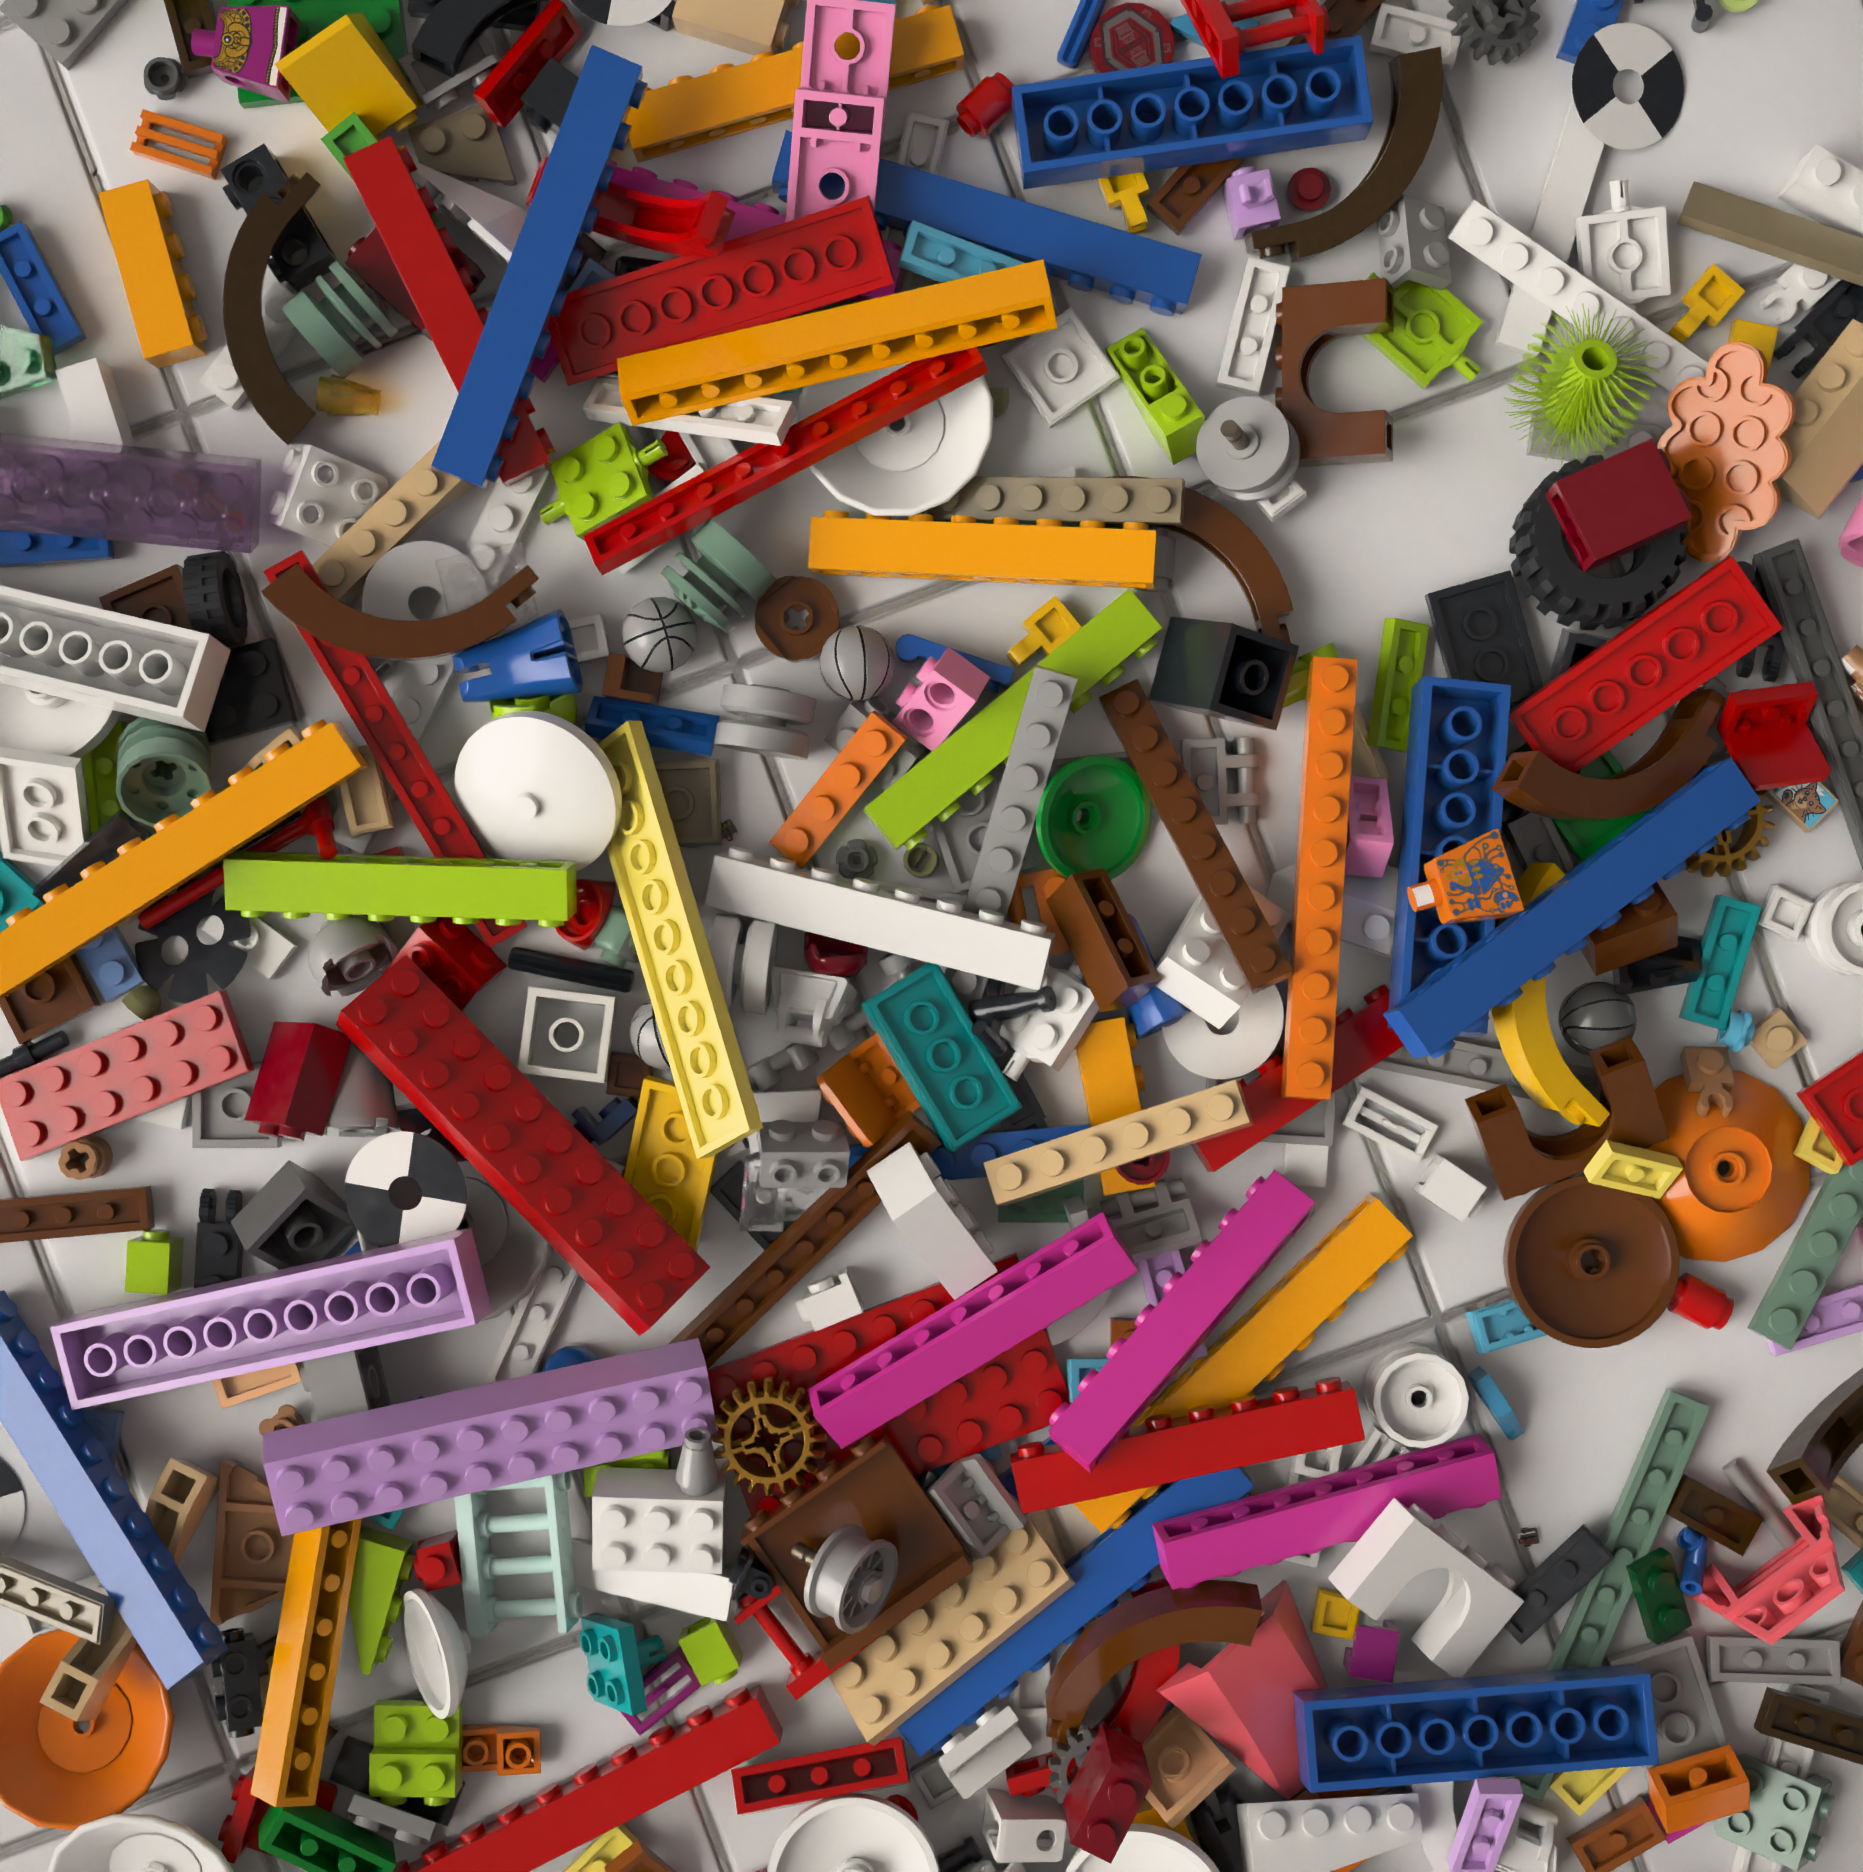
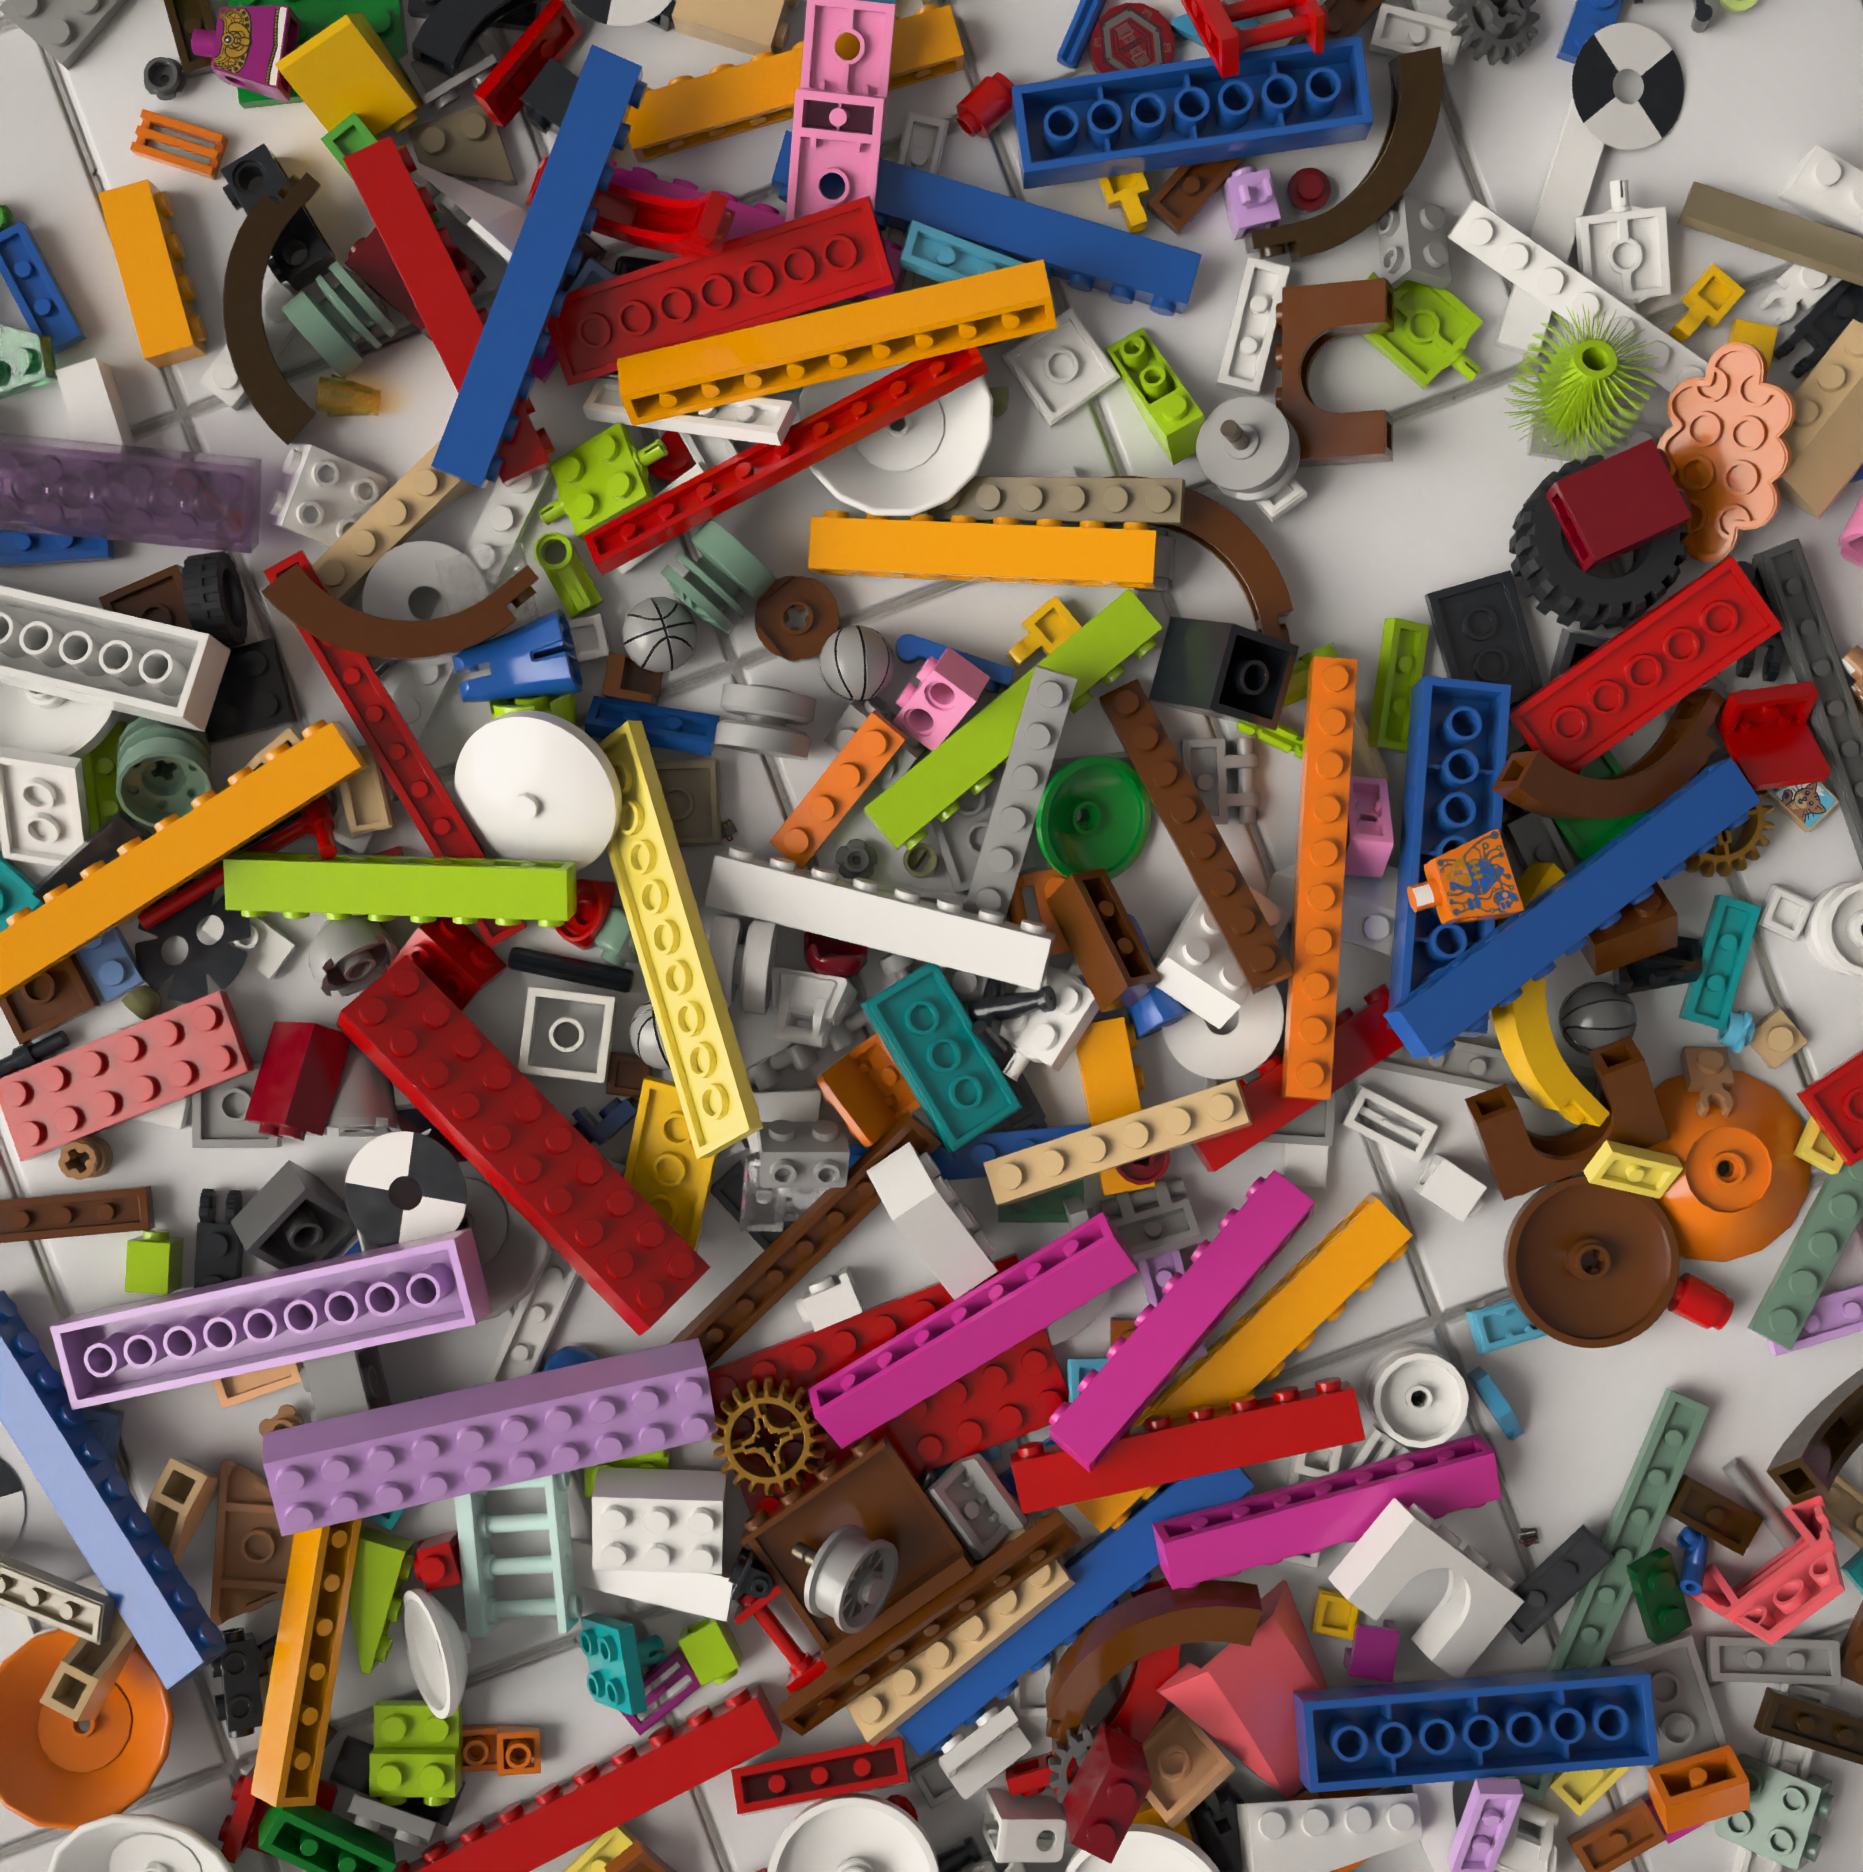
(568, 577): none -> lime piece
(697, 1464): light grey cone -> none
(928, 1624): none -> reddish brown plate
(1283, 738): none -> lime axle

